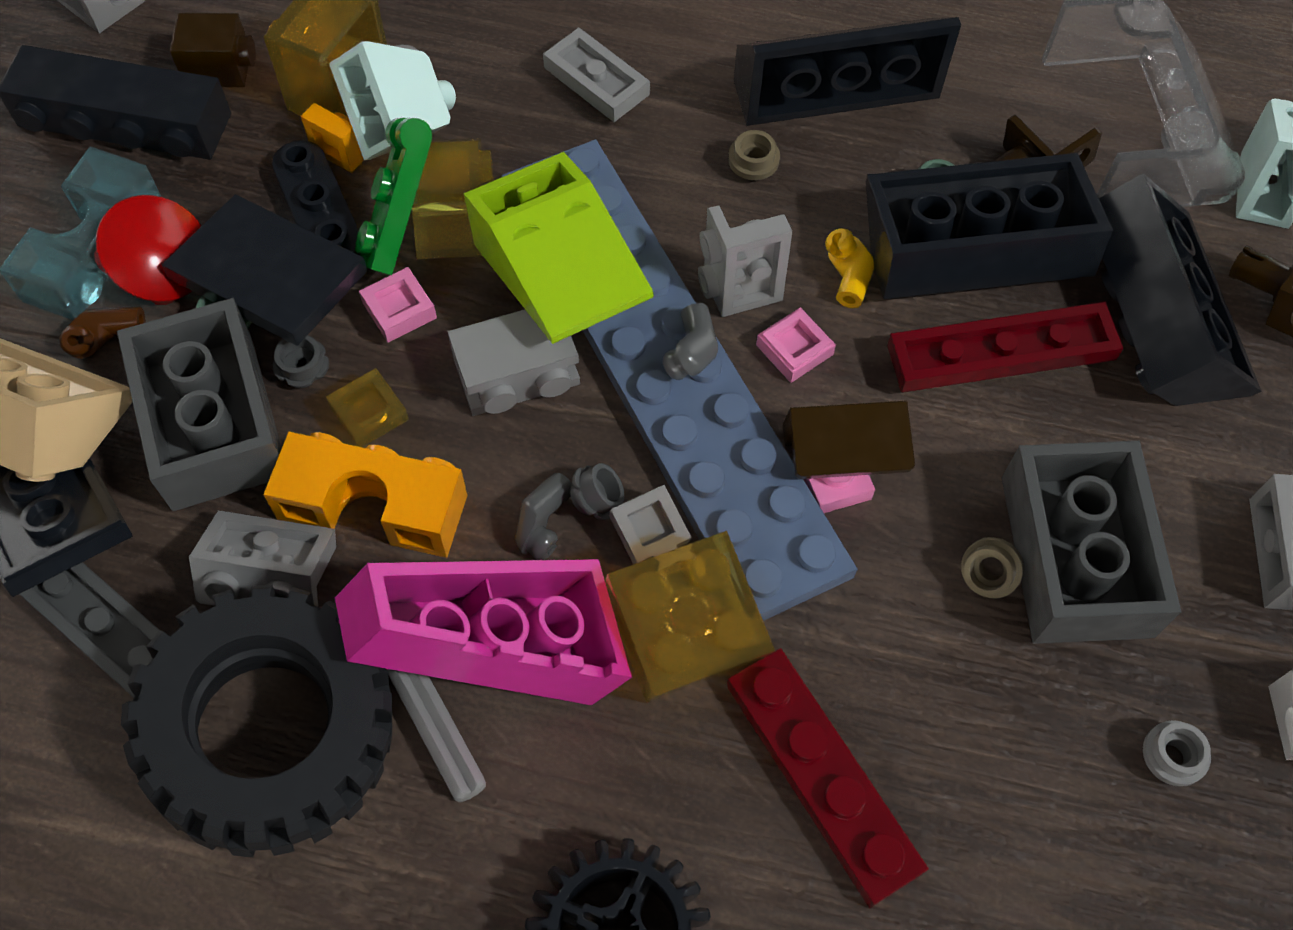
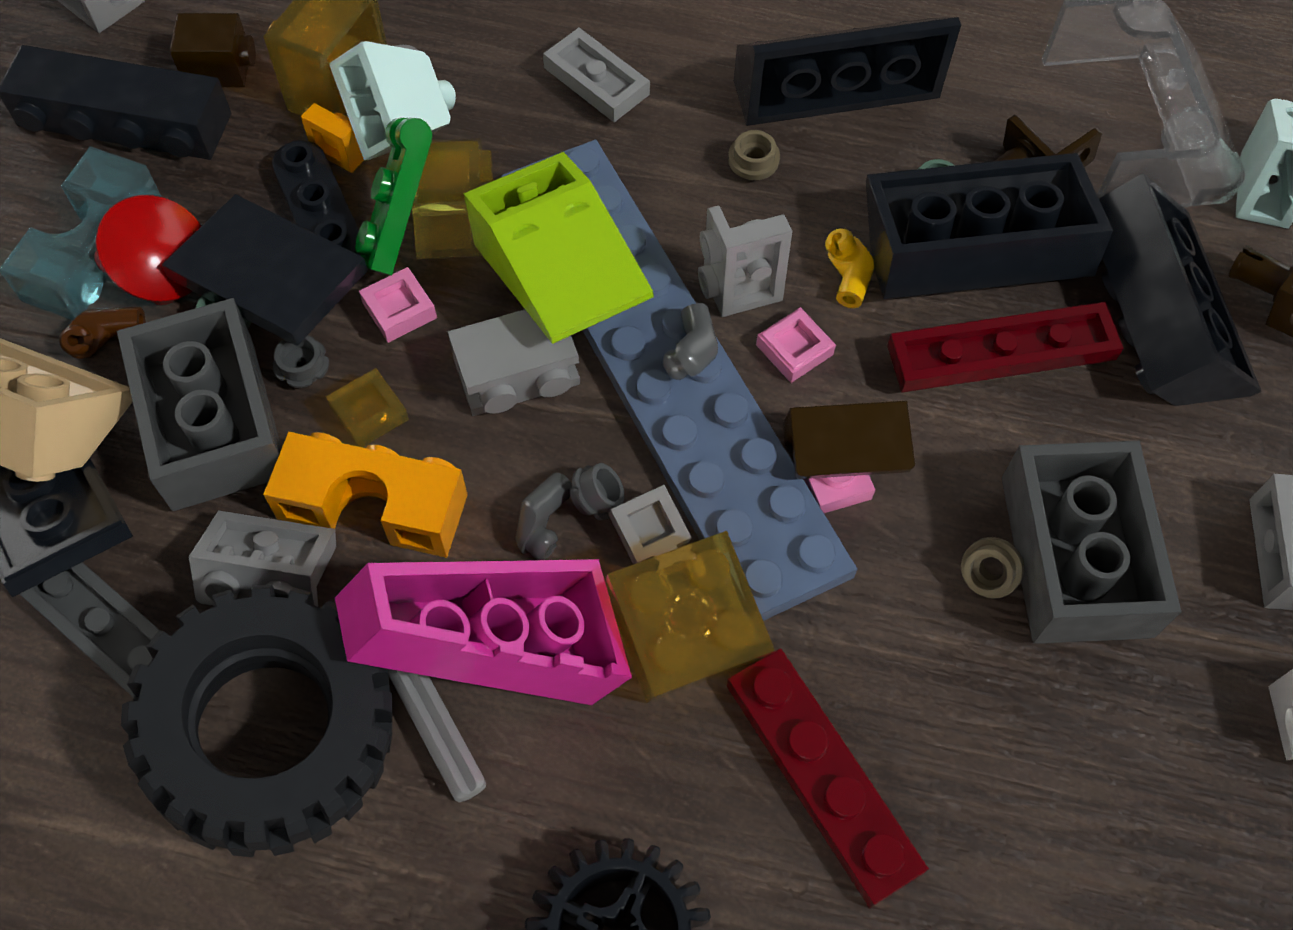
(1188, 741): light grey plate -> none

